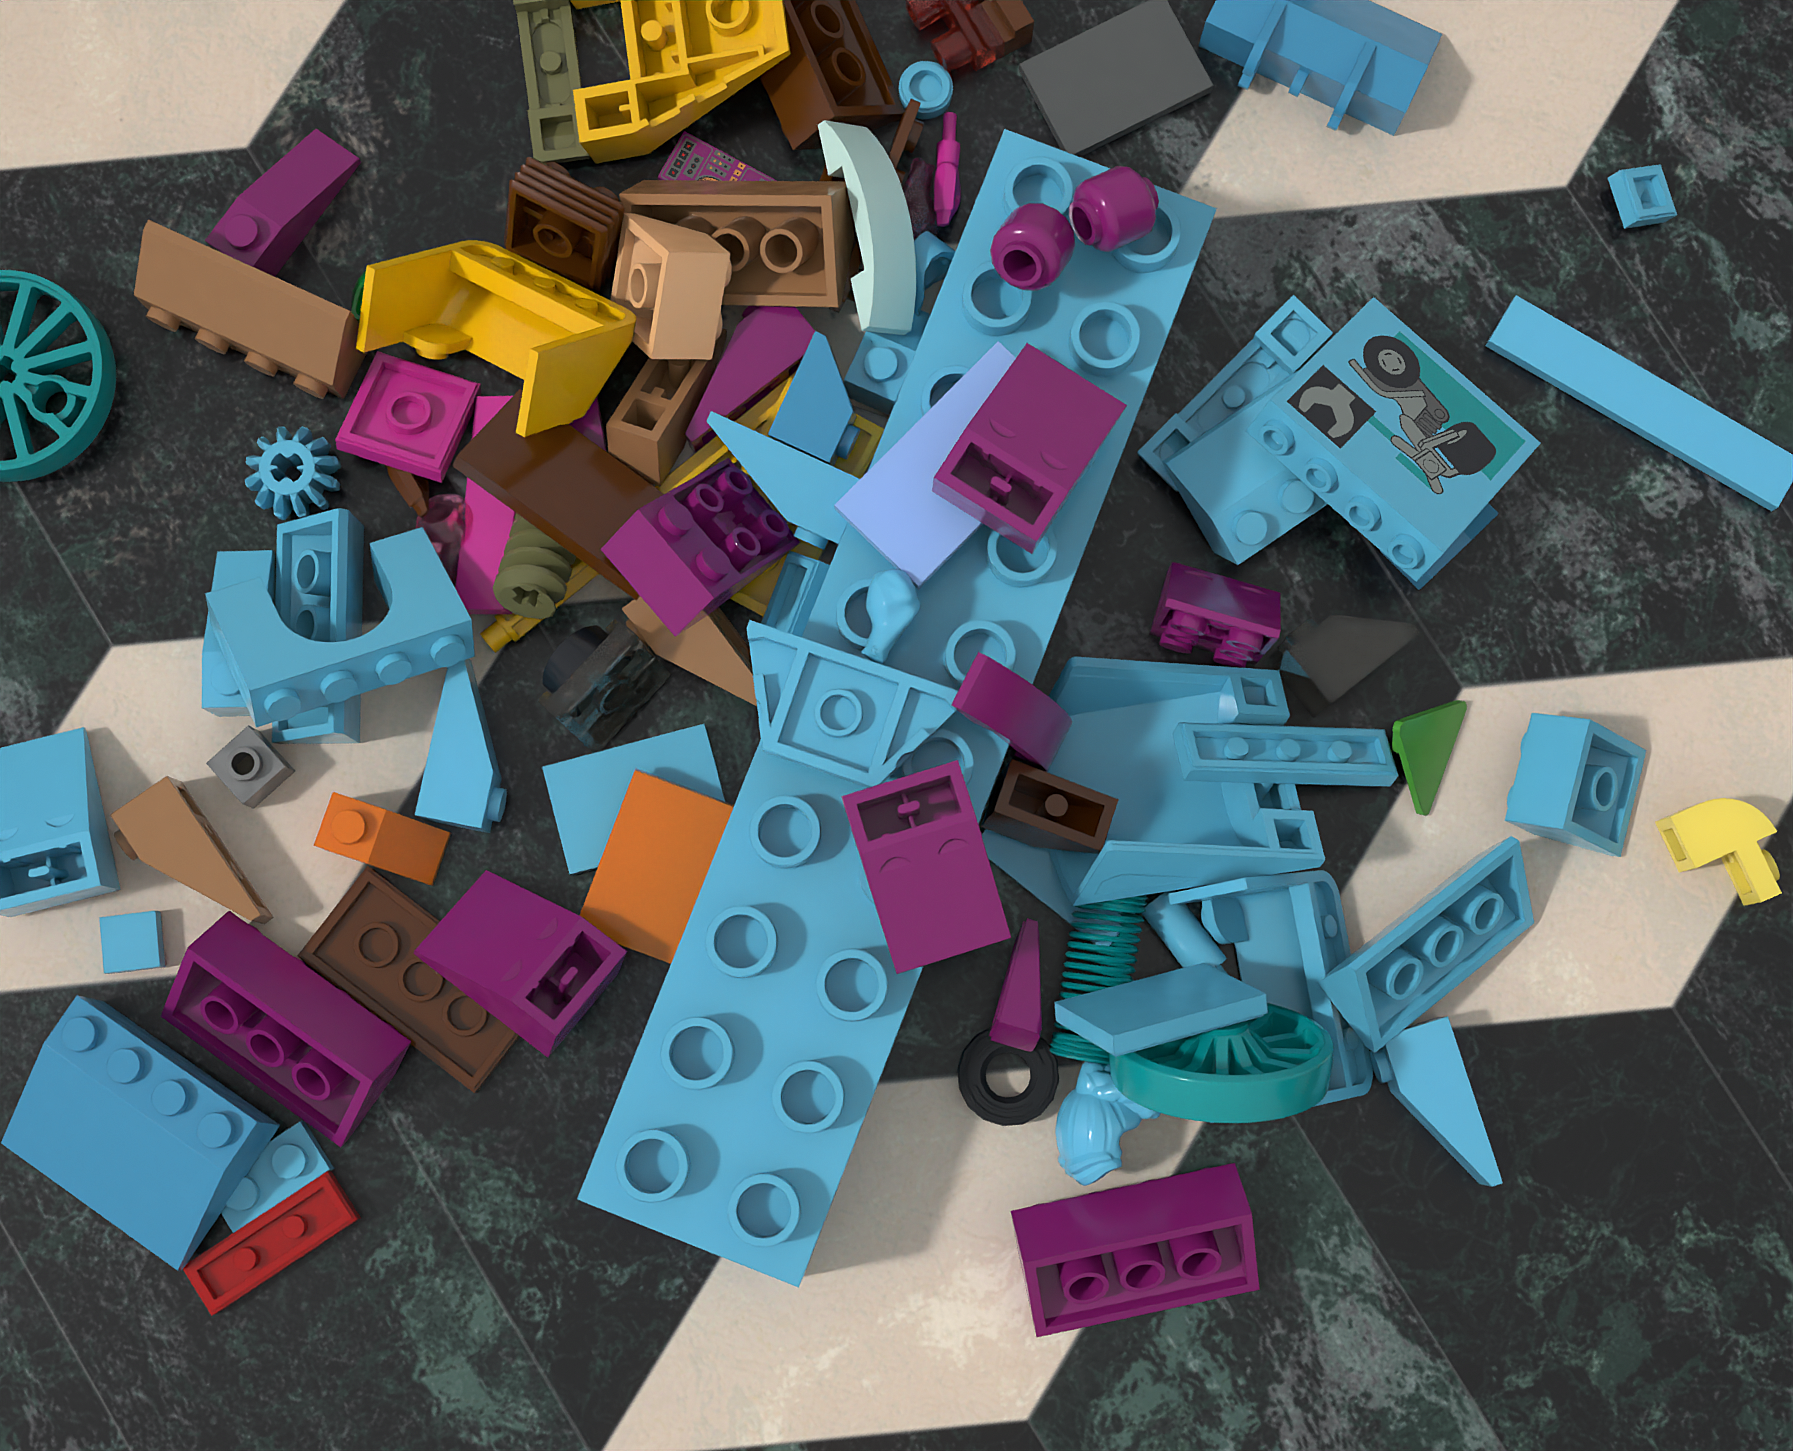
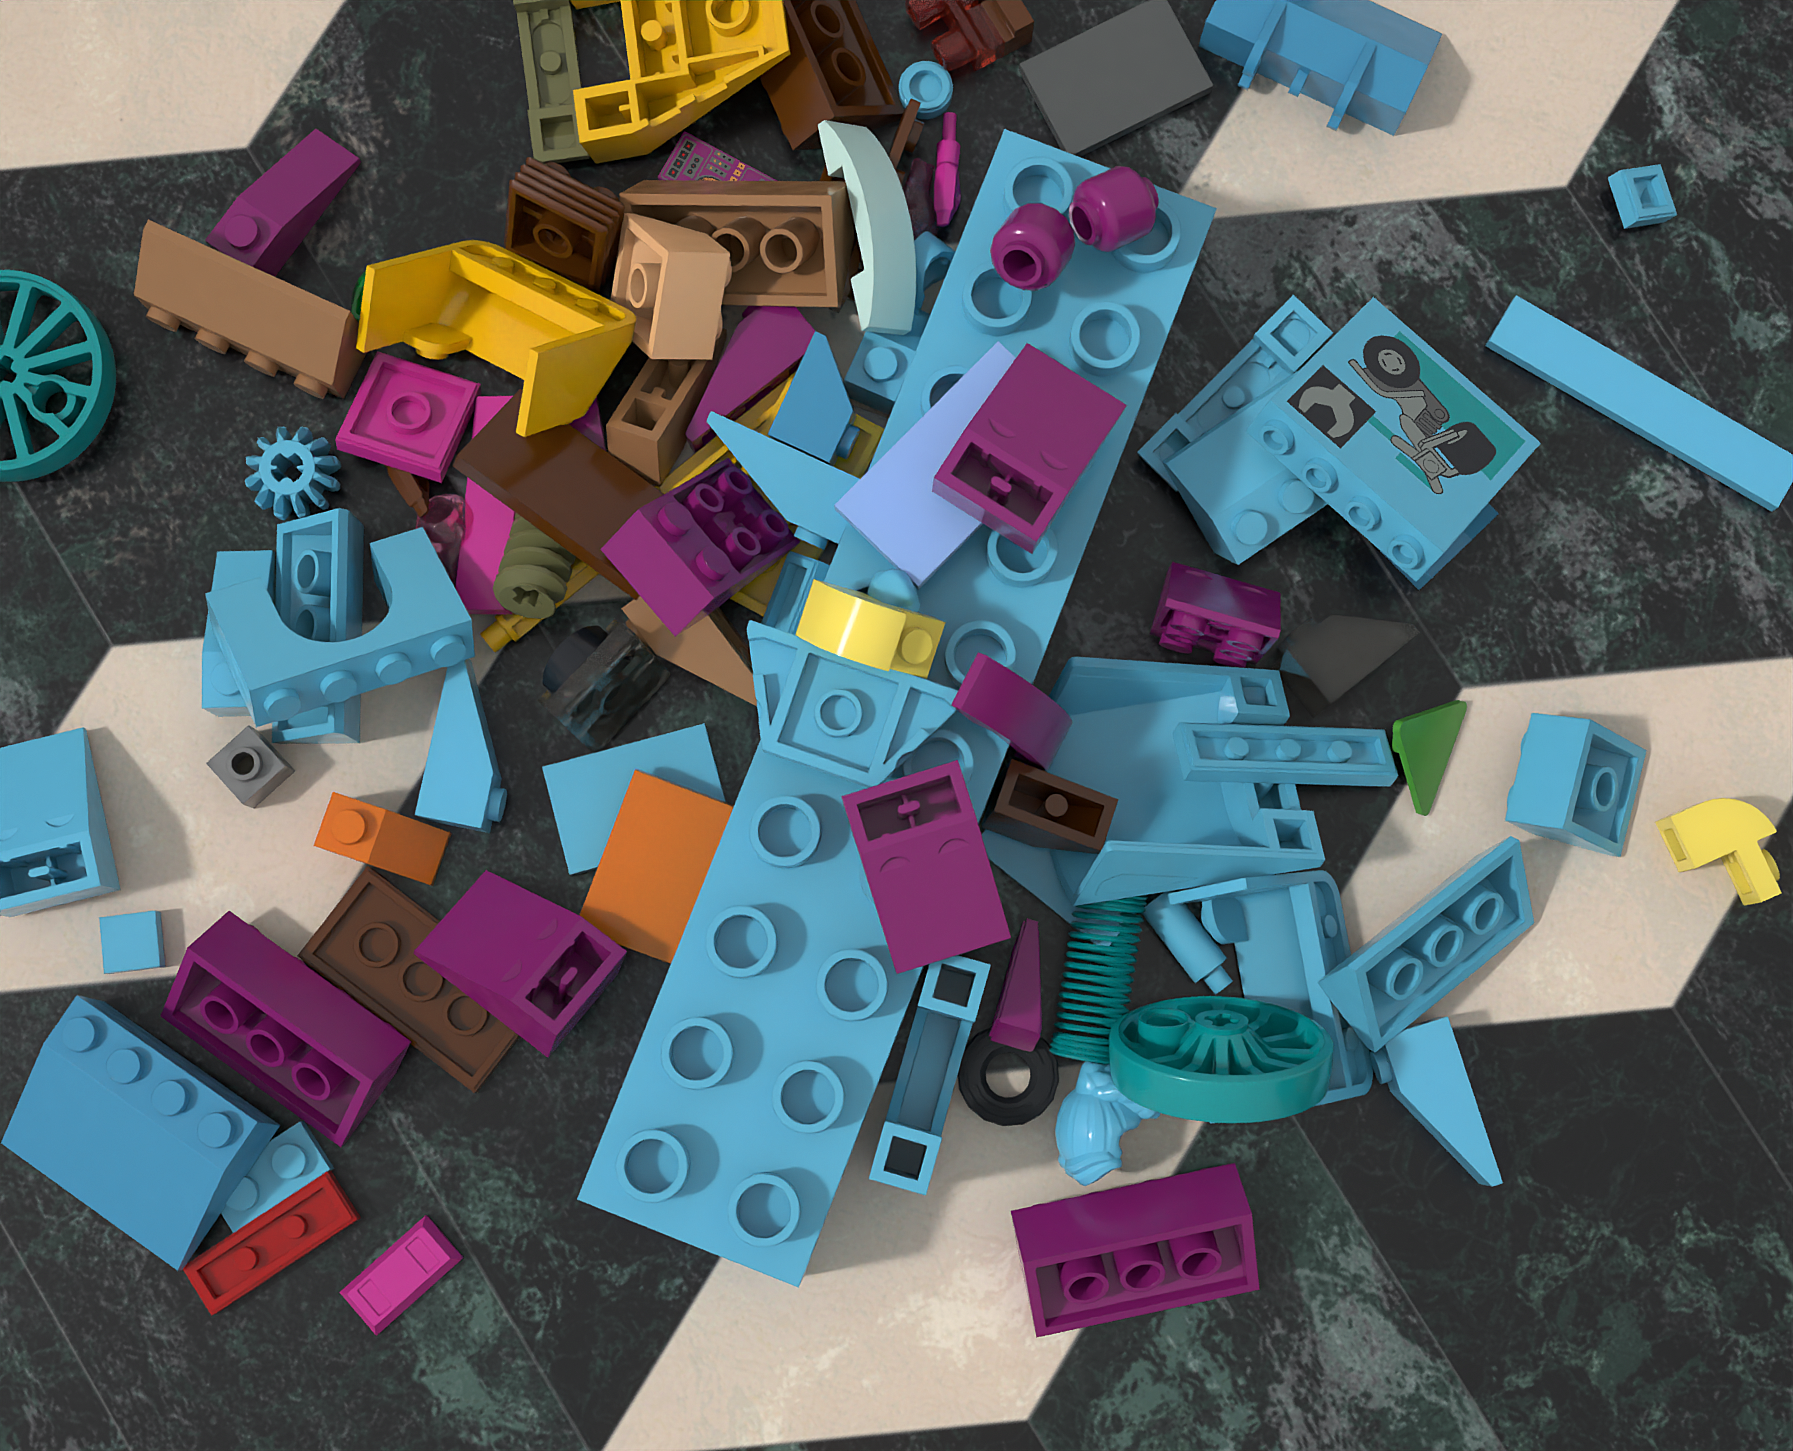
(177, 839): medium nougat slope -> none
(401, 1275): none -> dark pink tile
(869, 630): none -> light yellow brick
(929, 1073): none -> medium azure arch
(1160, 1008): medium azure tile -> none

